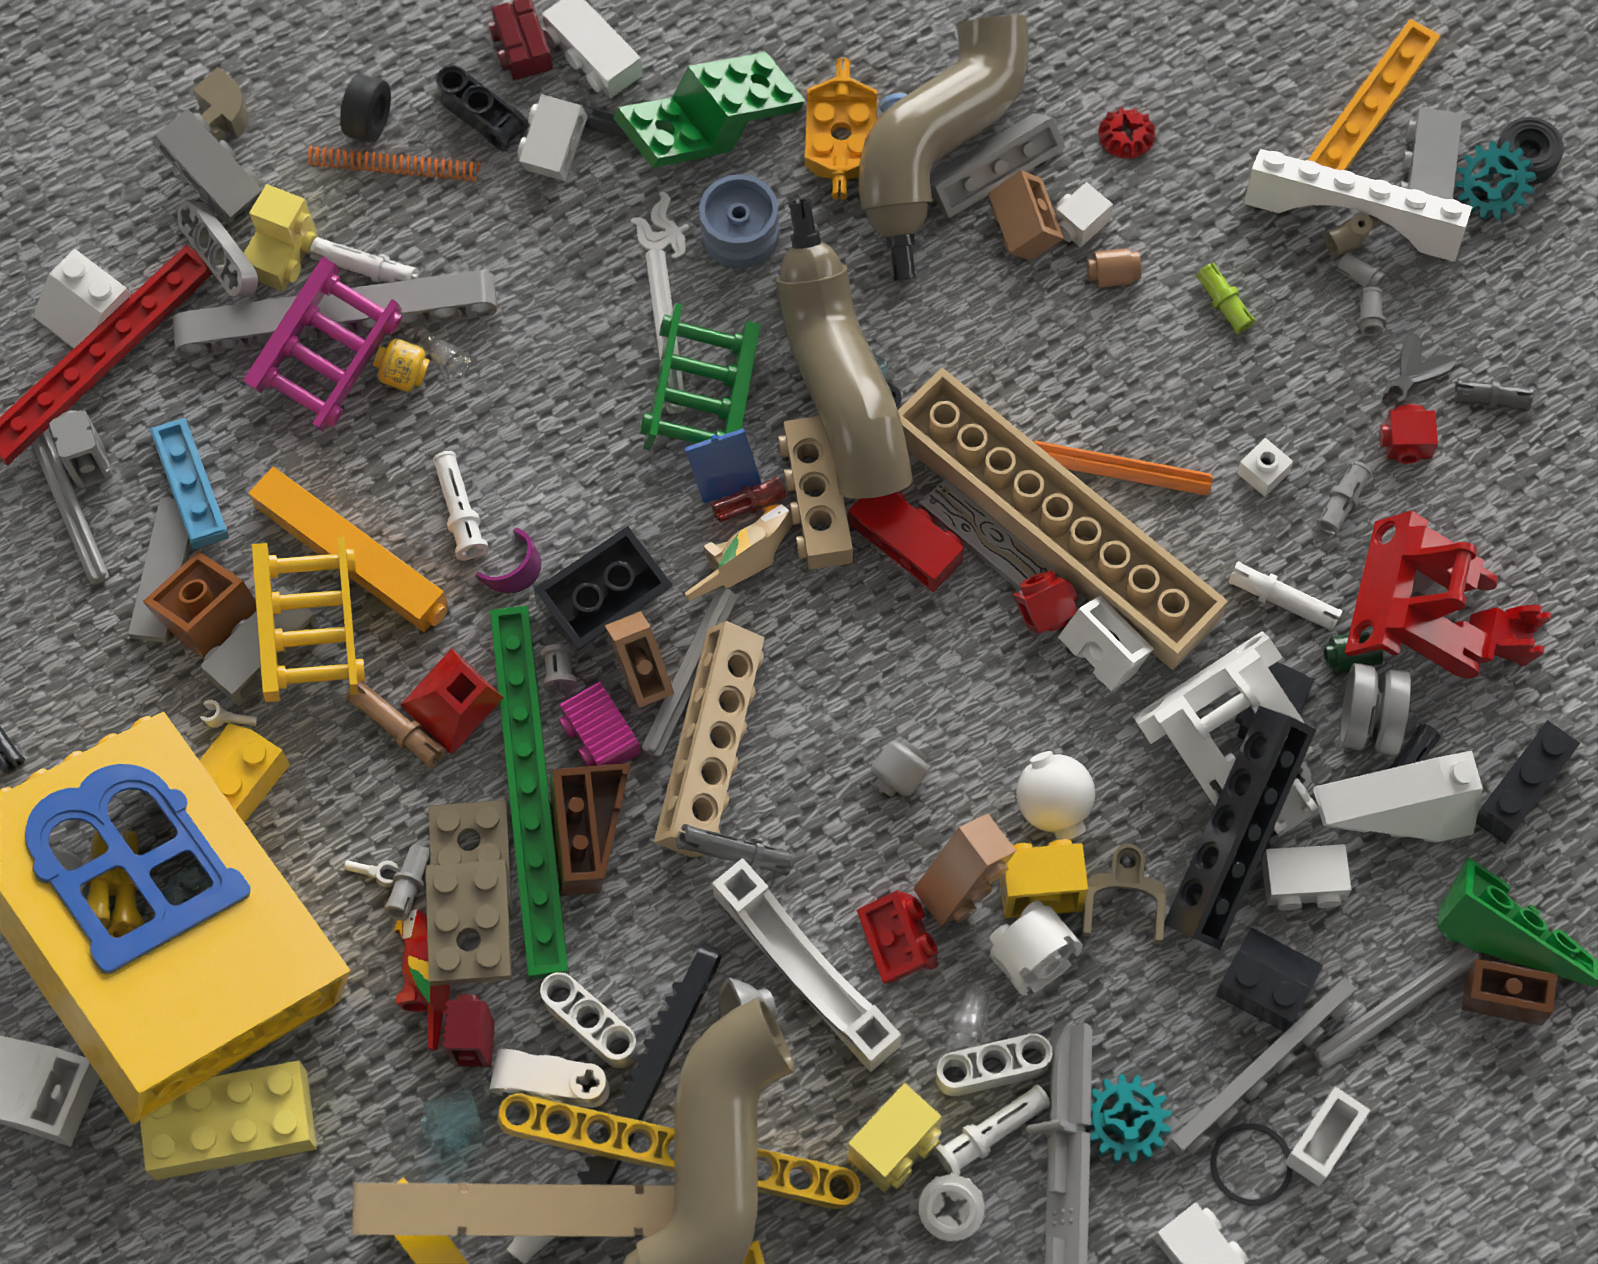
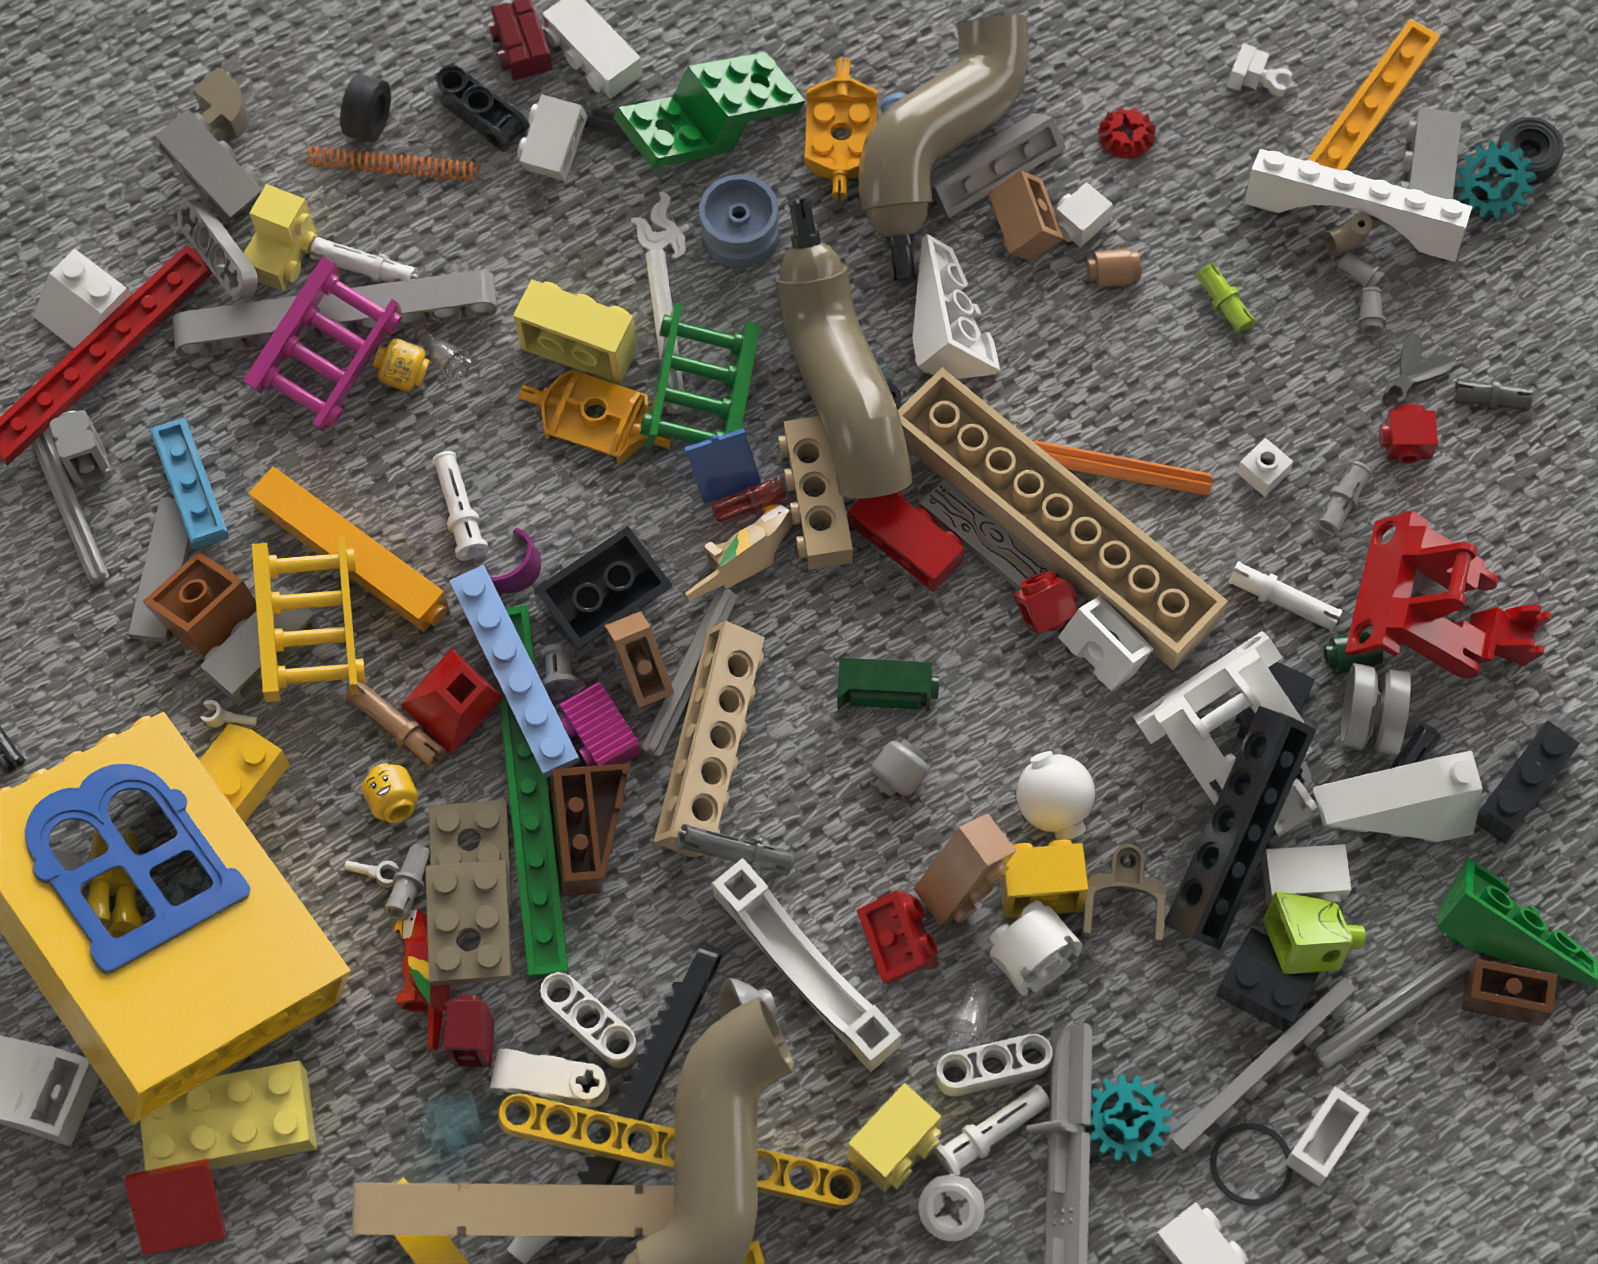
(175, 1206): none -> red tile
(390, 792): none -> yellow head
(514, 671): none -> light blue plate
(576, 331): none -> light yellow brick
(612, 433): none -> light orange plate
(886, 683): none -> dark green window
(945, 320): none -> white wedge
(1250, 71): none -> white piece
(1310, 933): none -> lime torso

